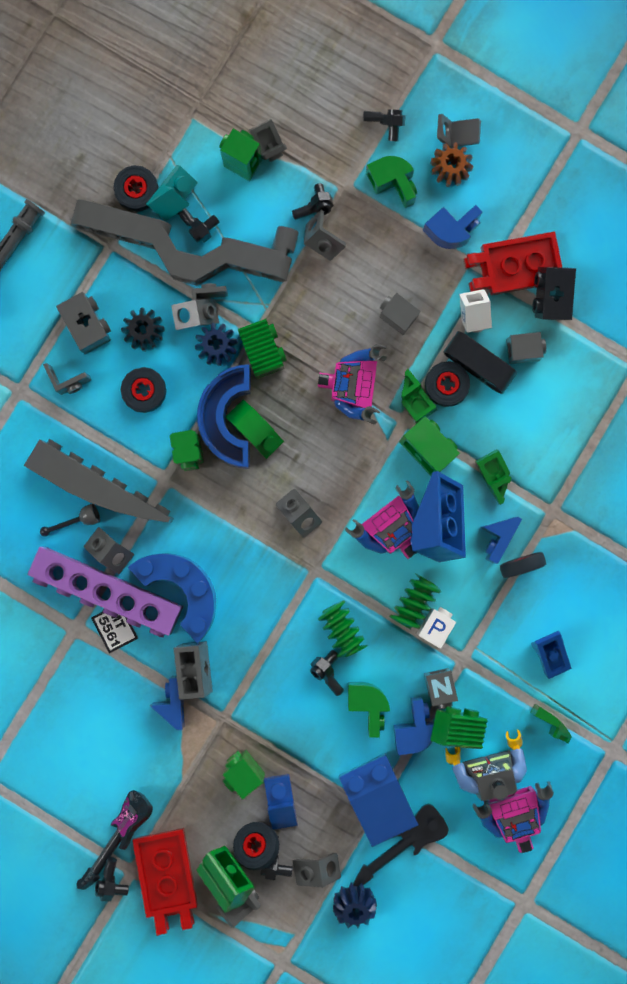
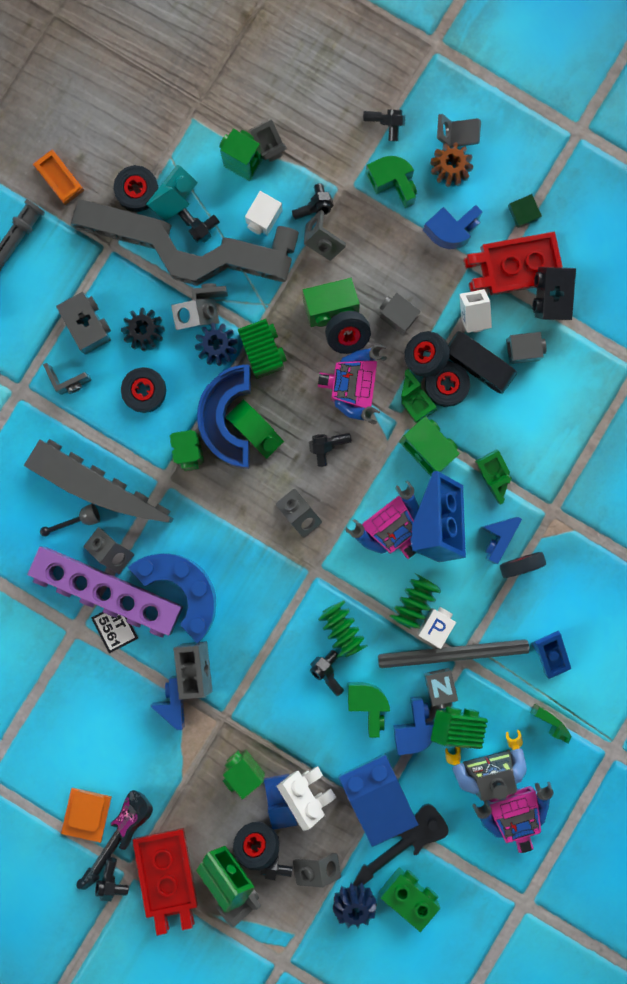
(58, 177): none -> orange tile
(86, 815): none -> orange piece
(263, 214): none -> white brick
(301, 800): none -> white plate
(321, 445): none -> black piece
(328, 300): none -> green brick
(349, 322): none -> black bush
(410, 899): none -> green brick
(431, 343): none -> black bush
(453, 653): none -> dark grey axle
(524, 211): none -> dark green tile

